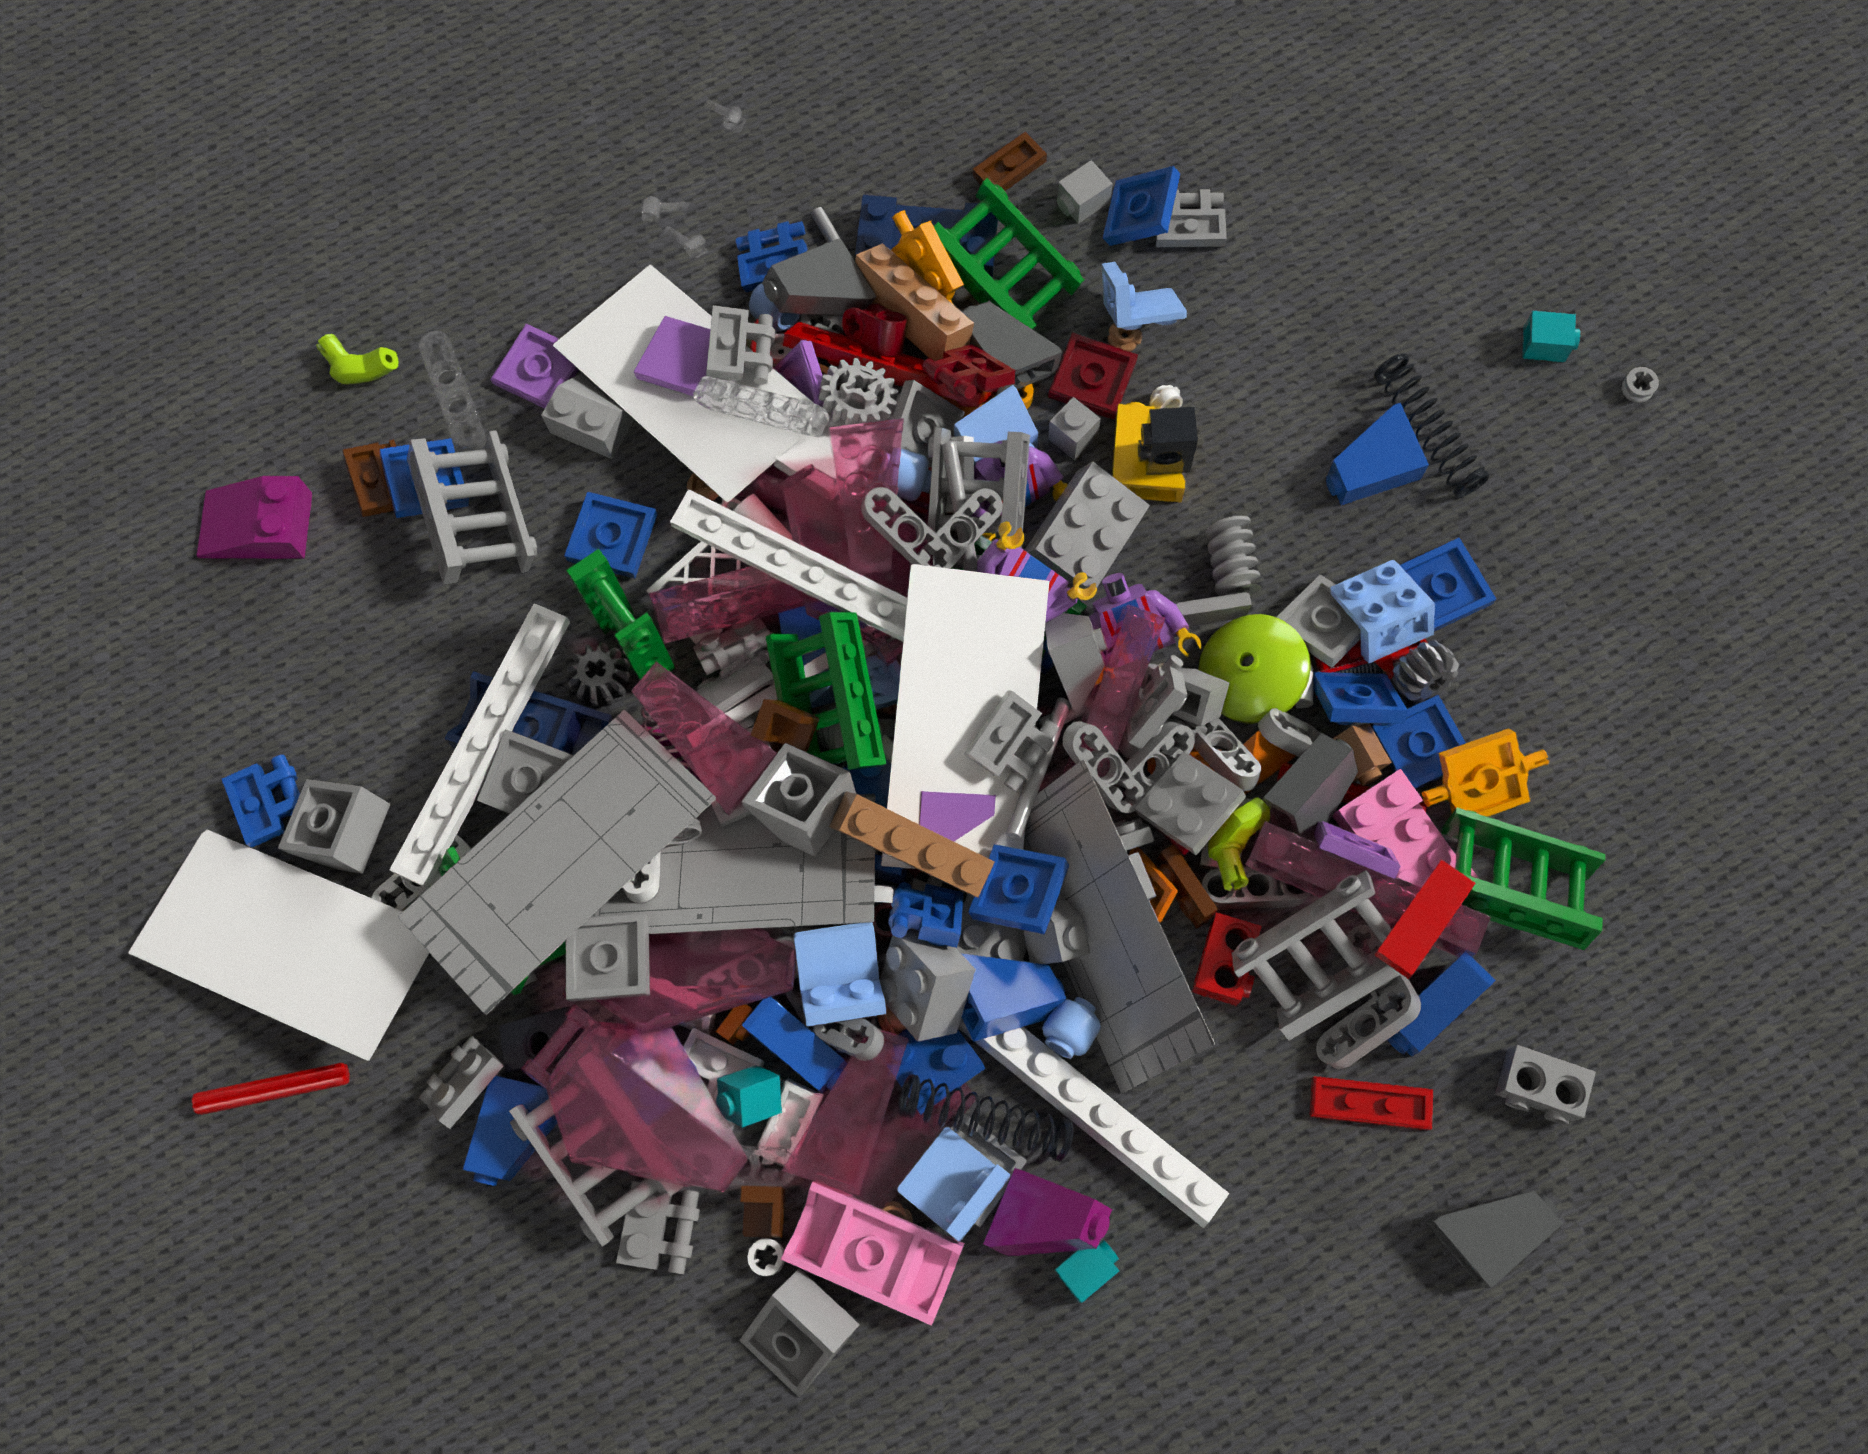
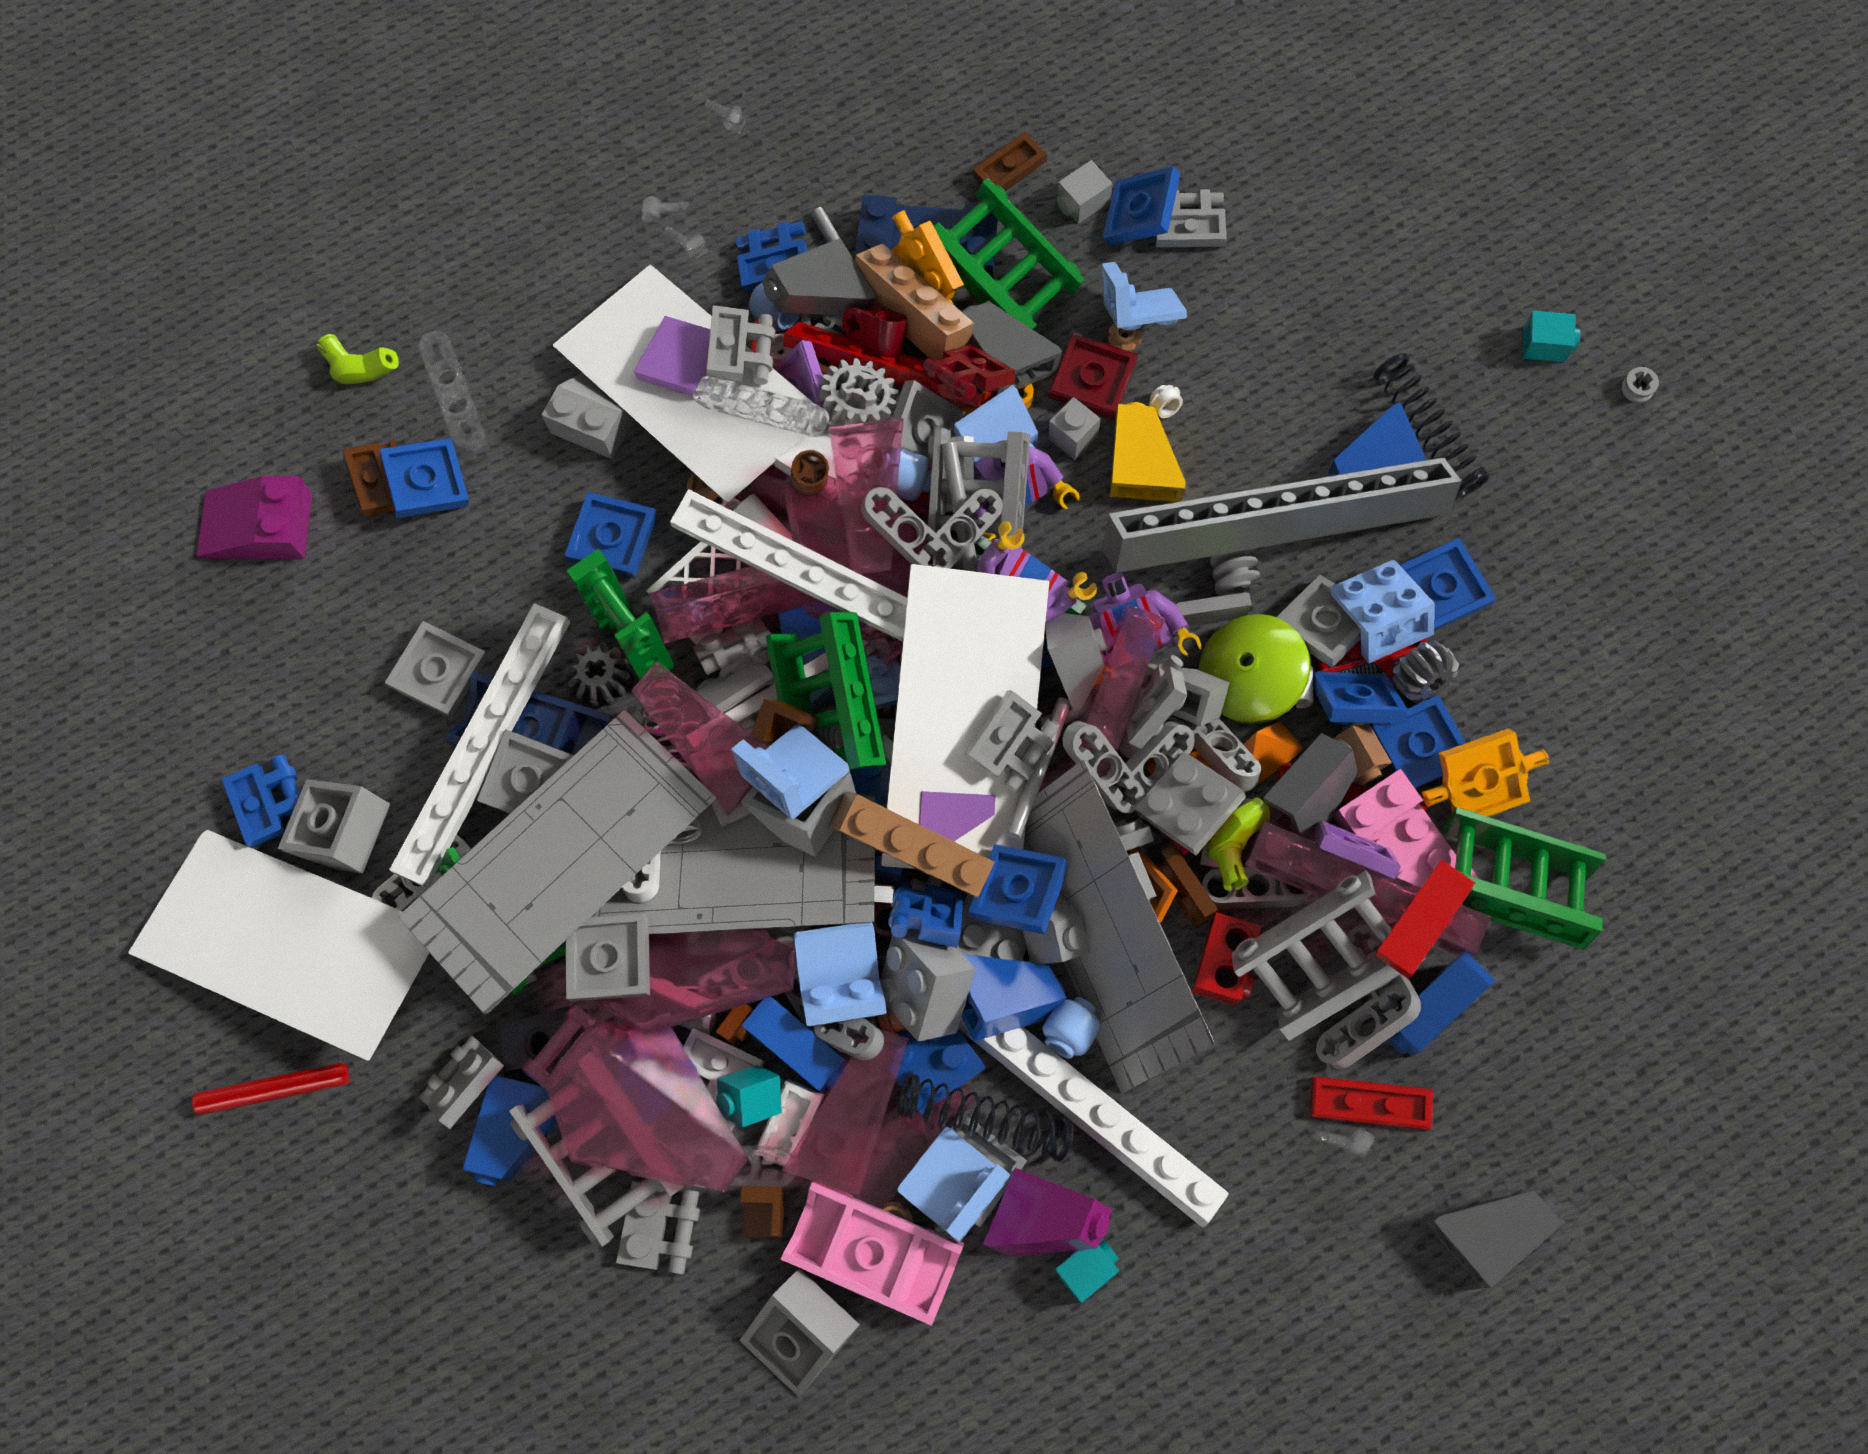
(436, 669): none -> light grey plate
(443, 526): light grey fence -> none
(533, 367): medium lavender tile -> none
(763, 1244): white bush -> none
(791, 770): none -> light blue bracket
(808, 465): none -> reddish brown wheel
(1087, 526): light grey brick -> none
(1168, 440): black brick -> none
(1279, 514): none -> dark grey brick
(1287, 732): light grey beam -> none
(1359, 1142): none -> clear hand
(1545, 1075): light grey brick -> none

